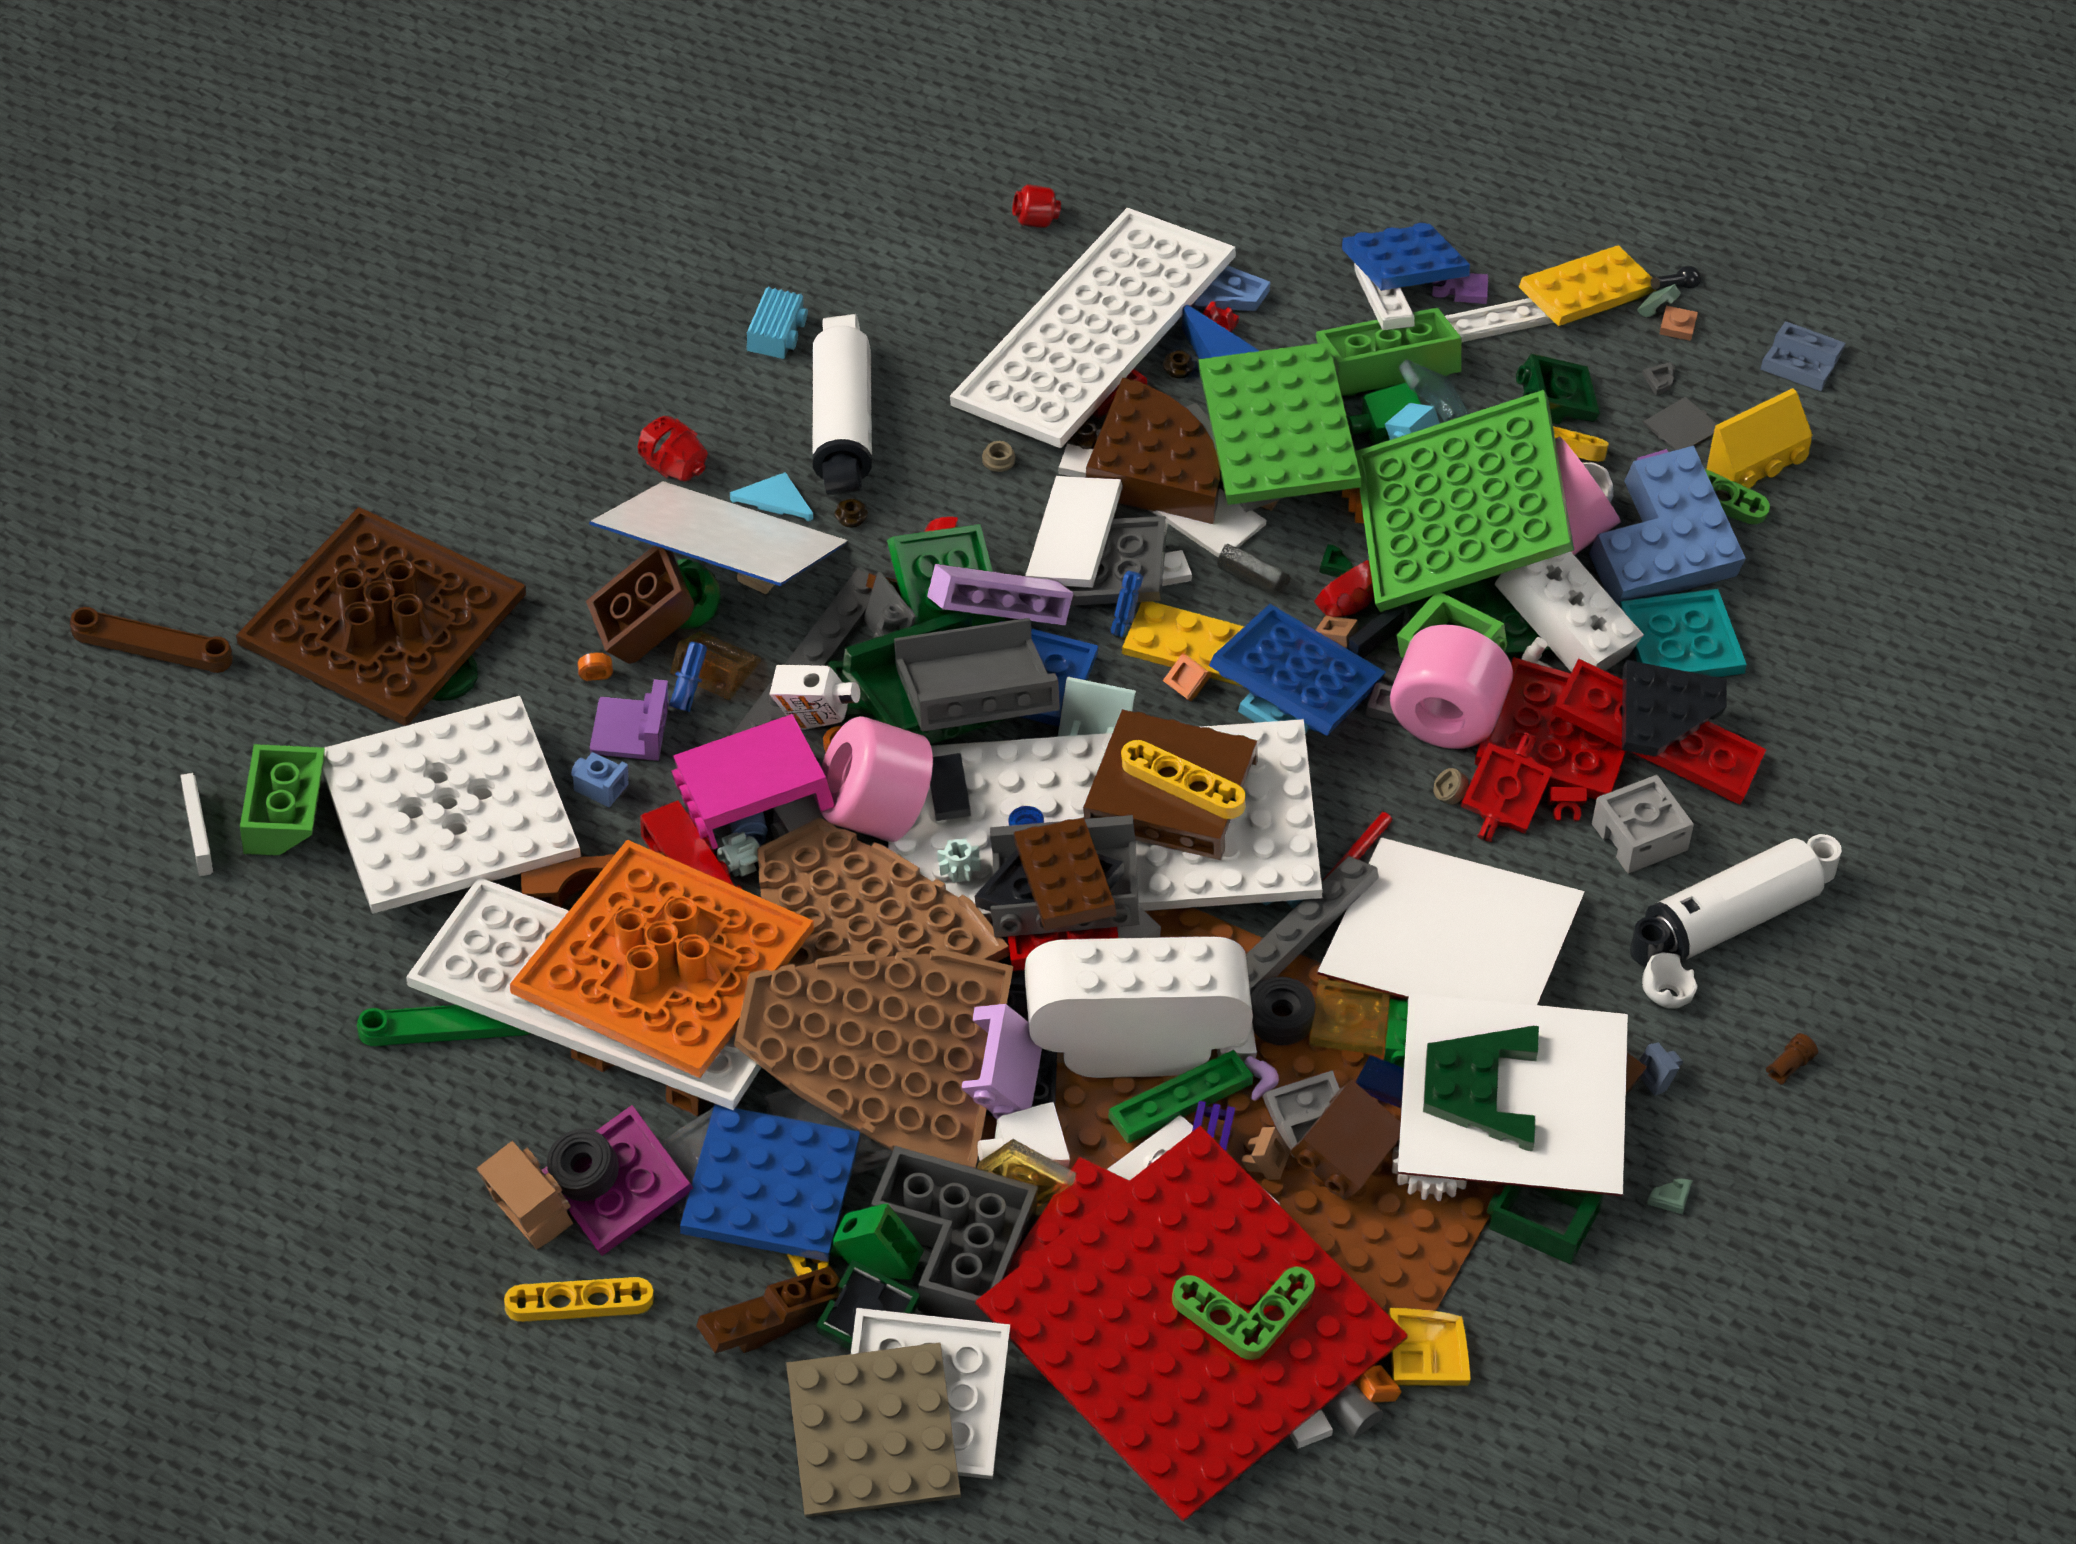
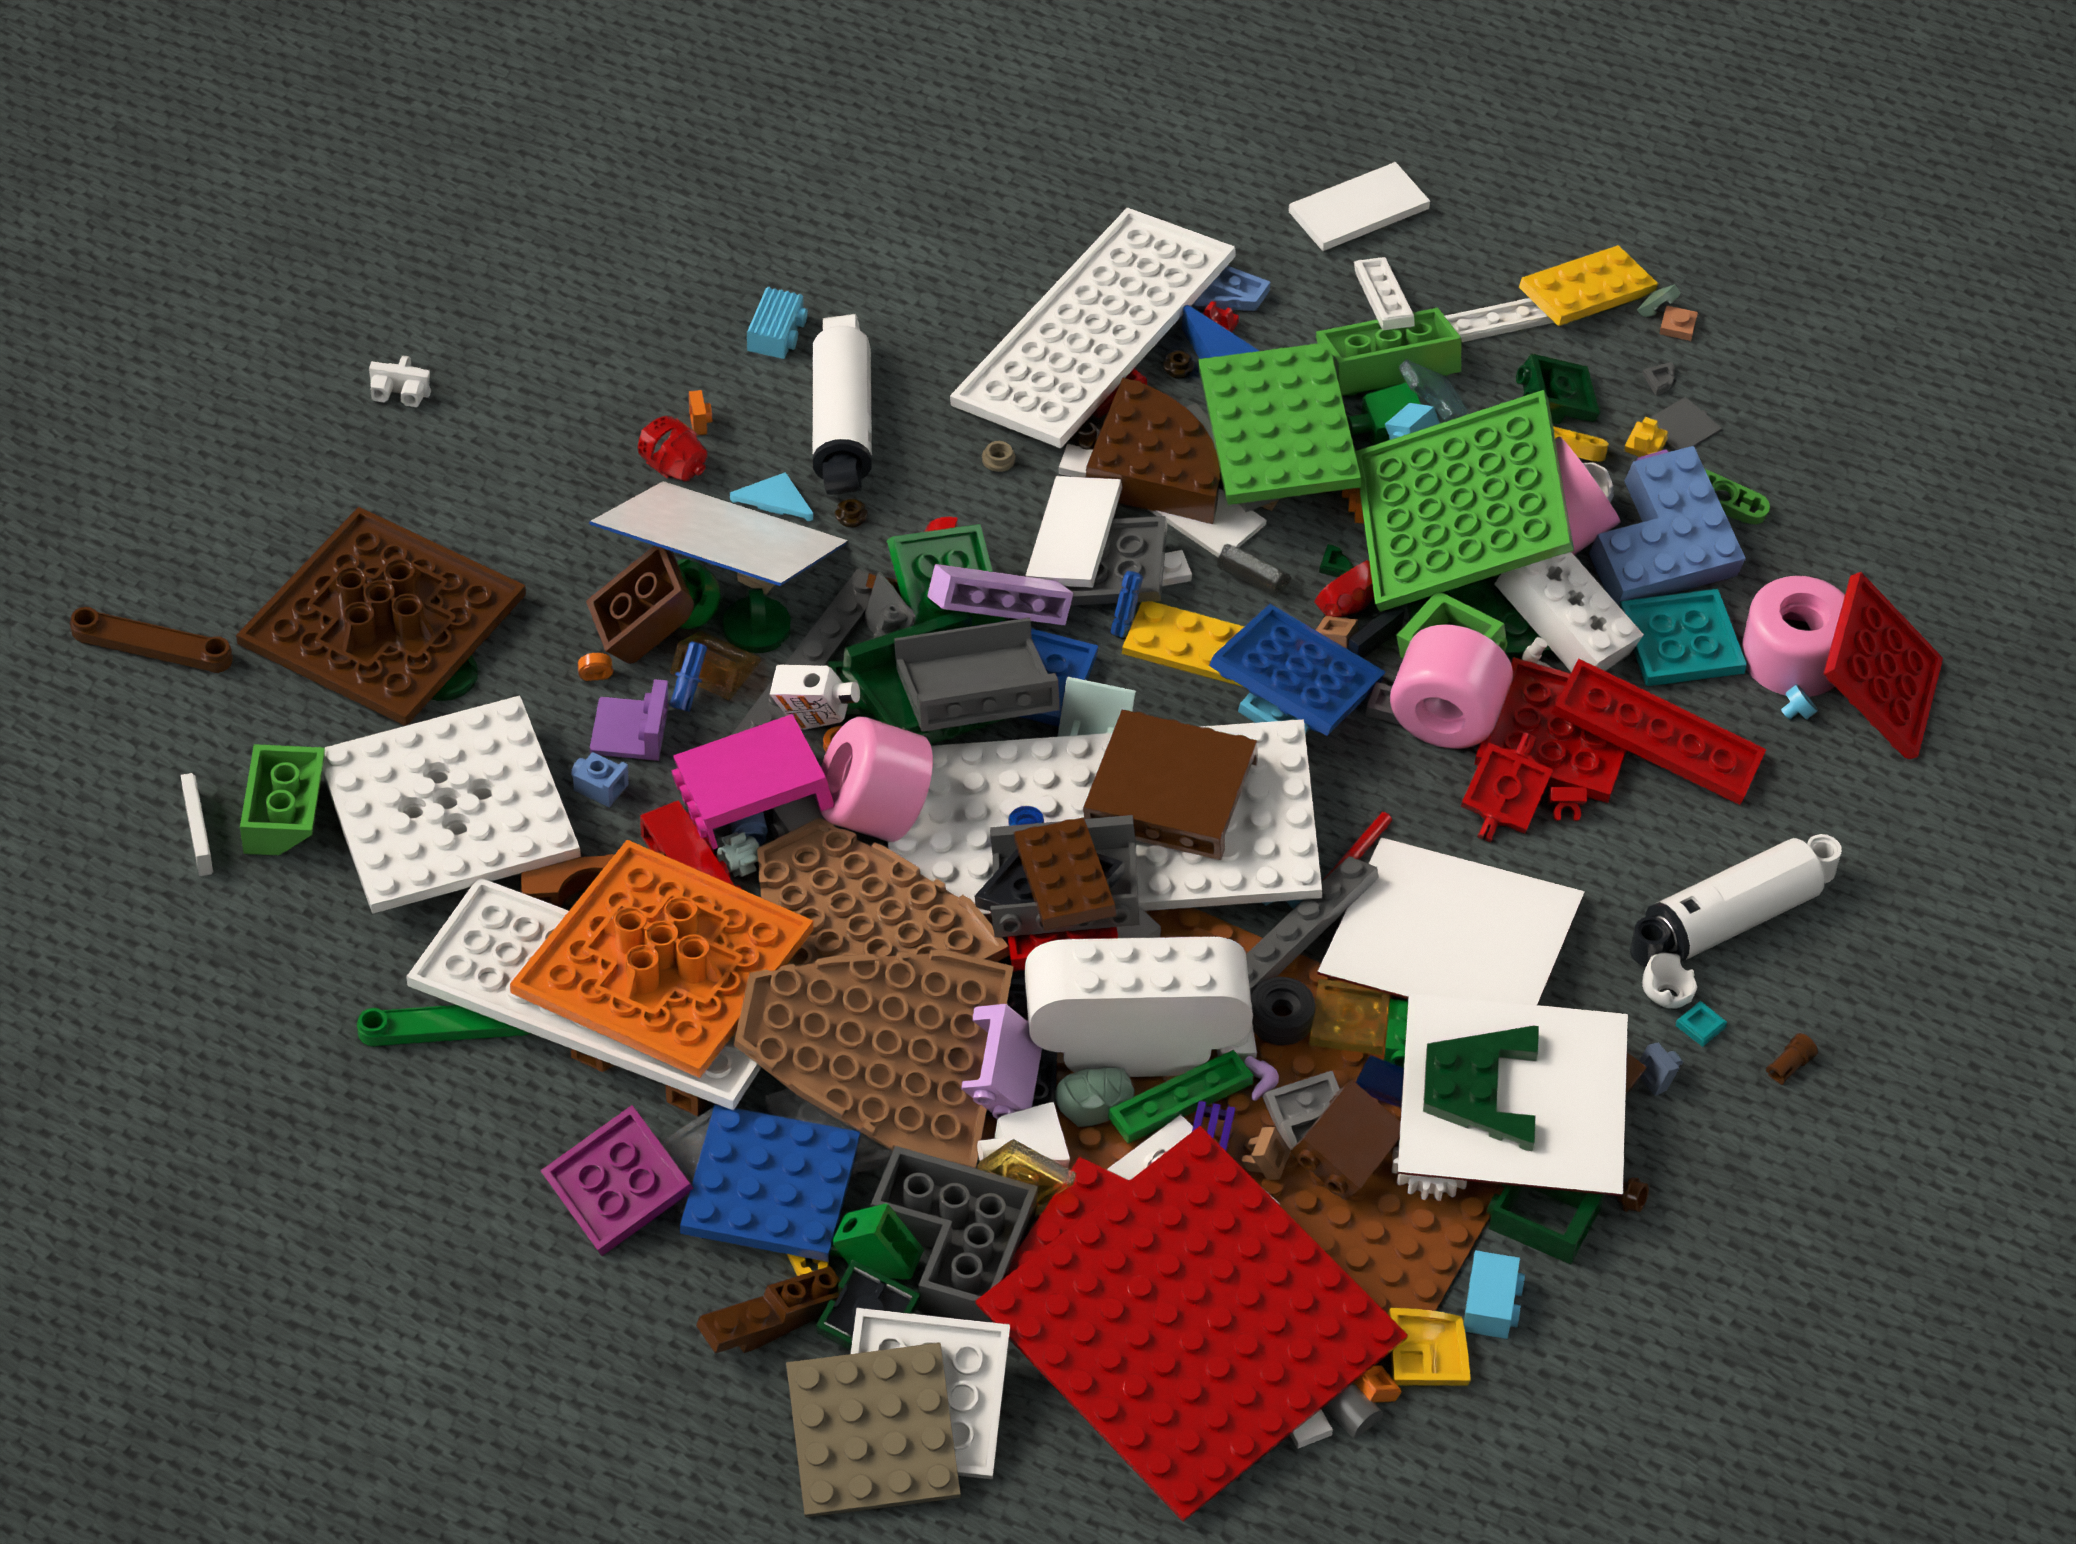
(399, 378): none -> white hips
(526, 1194): medium nougat piece -> none
(579, 1293): yellow beam -> none
(597, 1178): black tyre -> none
(699, 412): none -> orange plate
(756, 623): none -> dark green tile
(949, 788): black tile -> none
(959, 860): light aqua gear -> none
(1036, 206): red head -> none
(1091, 1093): none -> sand green piece
(1186, 775): yellow beam -> none
(1187, 677): orange tile -> none
(1241, 1322): bright green beam -> none
(1359, 206): none -> white tile
(1405, 256): blue plate -> none
(1450, 786): dark tan tile -> none
(1466, 289): medium lavender plate -> none
(1492, 1294): none -> medium azure brick
(1634, 1195): none -> reddish brown plate
(1643, 823): light grey piece -> none
(1646, 438): none -> yellow tile
(1666, 705): black plate -> none
(1671, 1195): sand green tile -> none
(1686, 277): black bar -> none
(1701, 1023): none -> teal tile
(1761, 440): yellow slope -> none
(1781, 654): none -> bright pink piece
(1798, 703): none -> medium azure tile
(1807, 347): sand blue slope -> none
(1883, 666): none -> red plate

